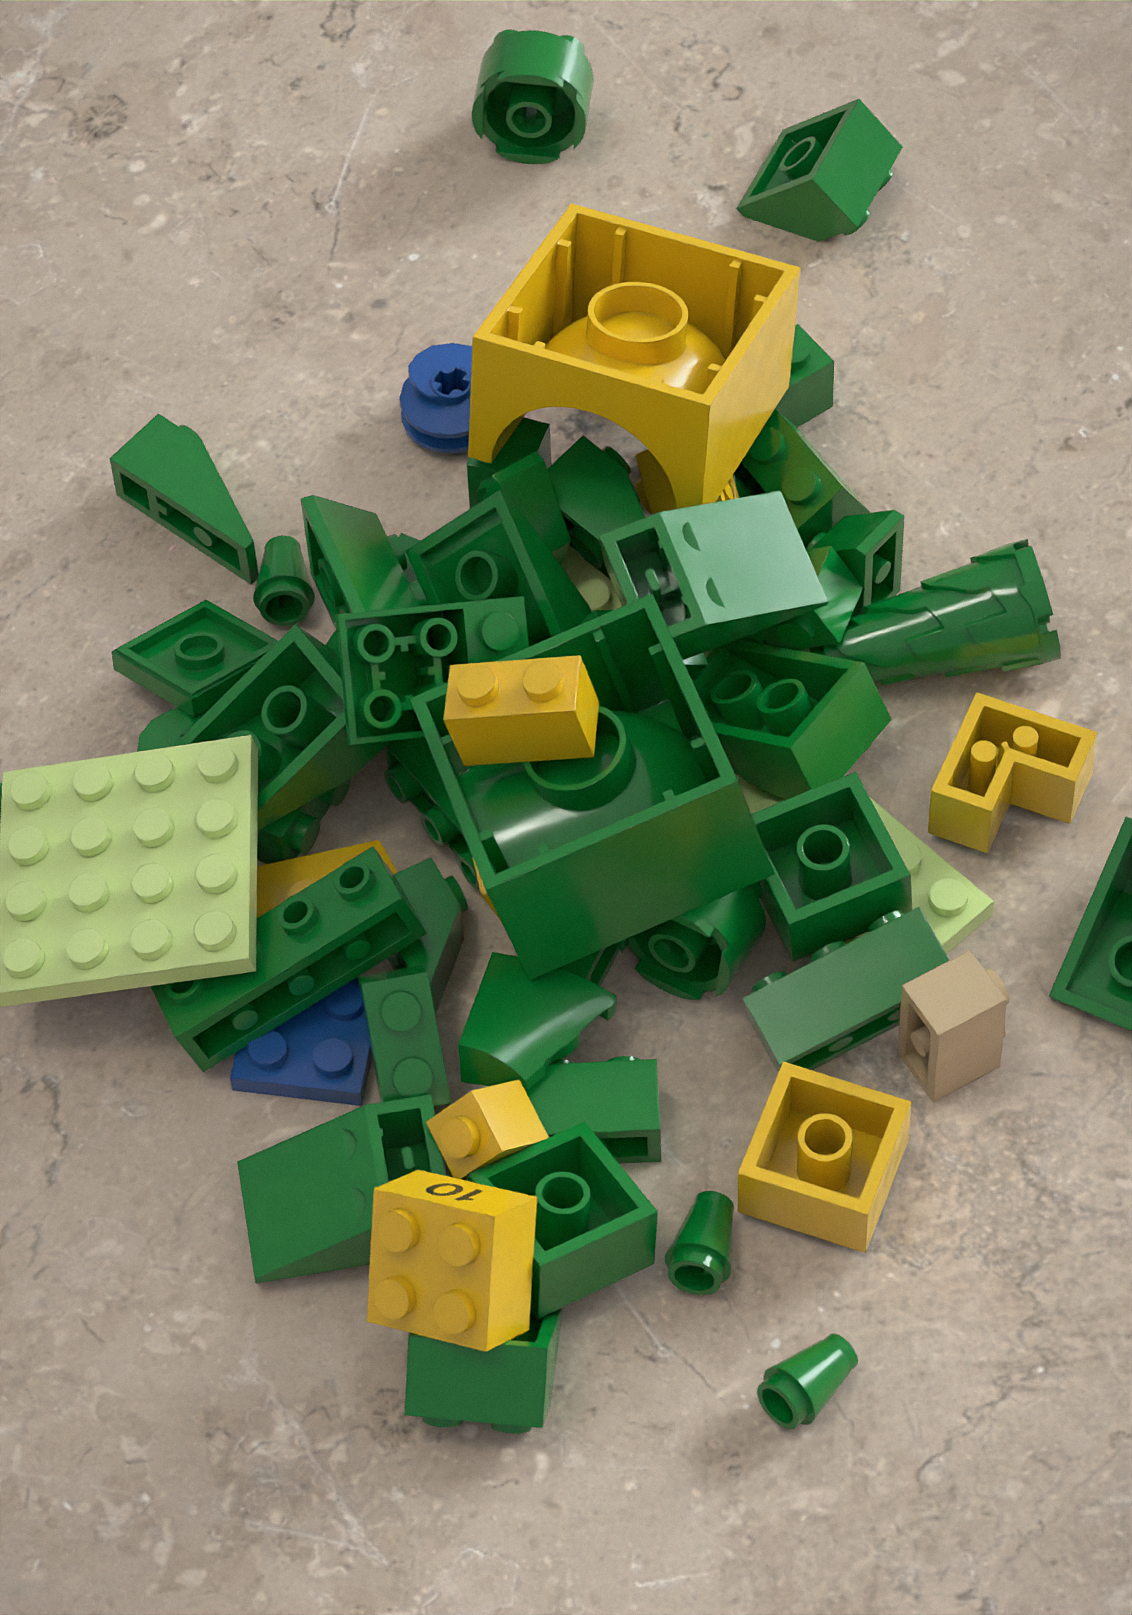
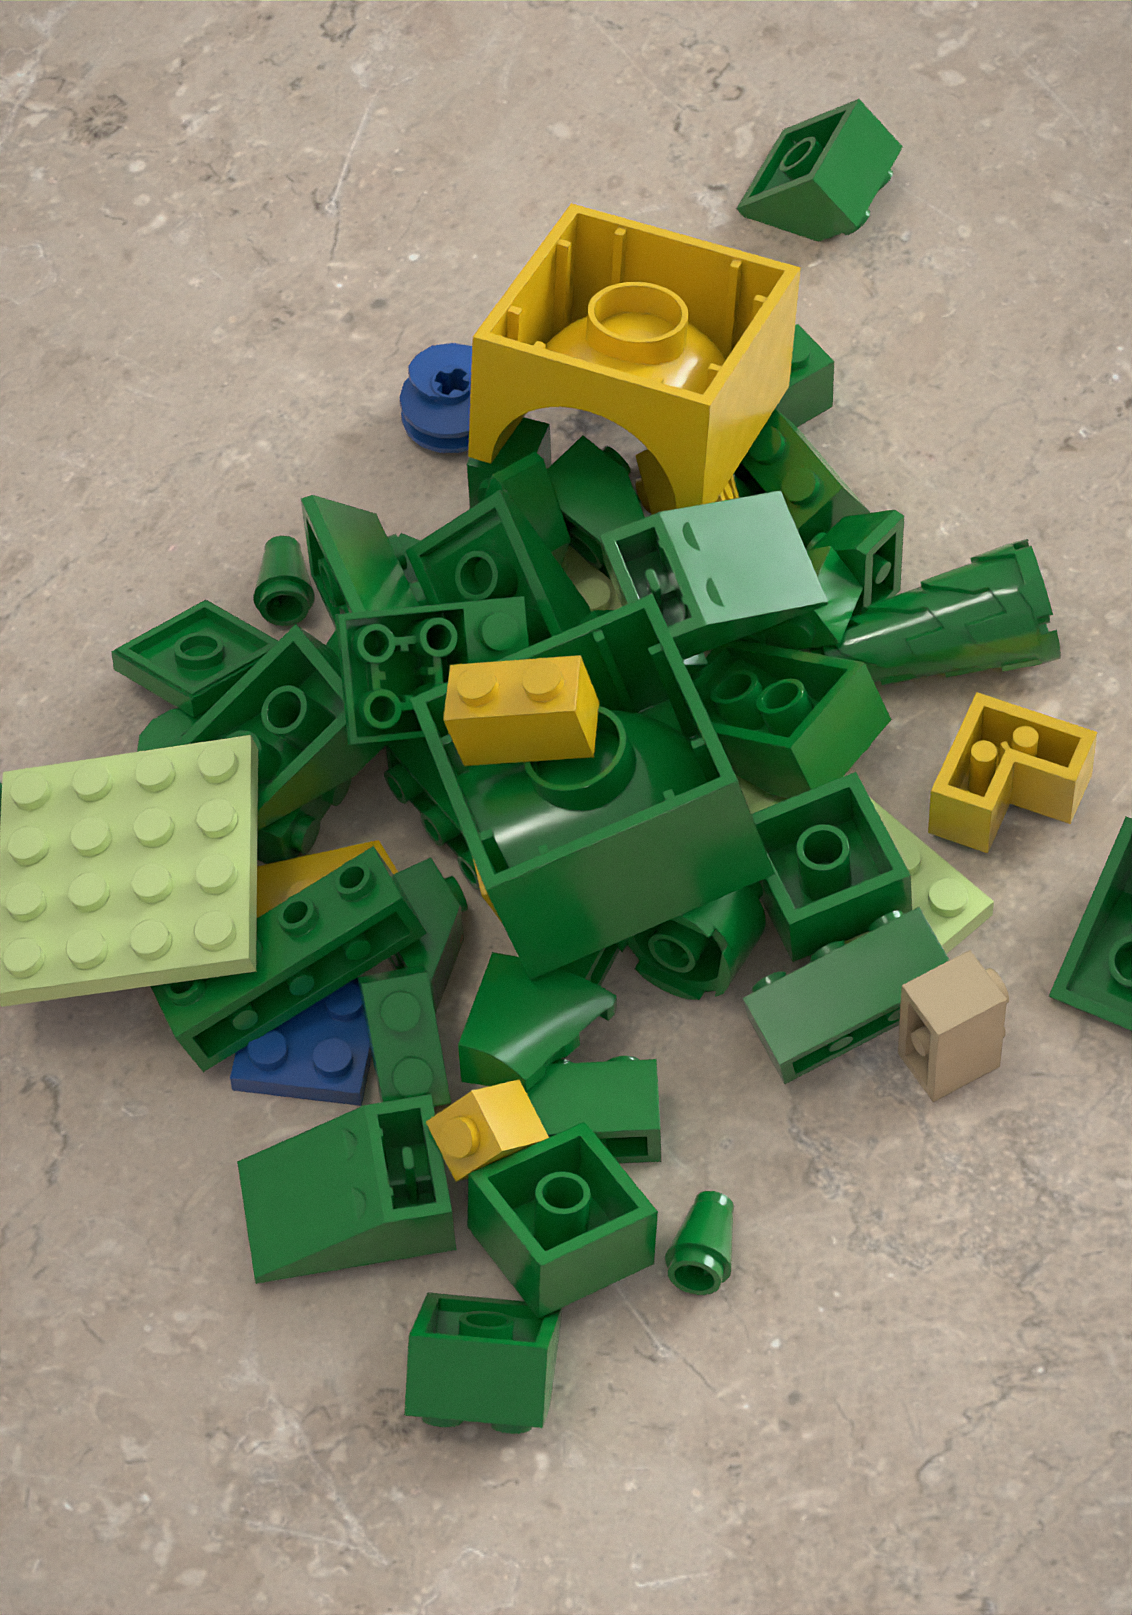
(177, 485): green slope -> none
(451, 1260): yellow brick -> none
(533, 95): green brick -> none
(805, 1382): green cone -> none
(823, 1156): yellow brick -> none

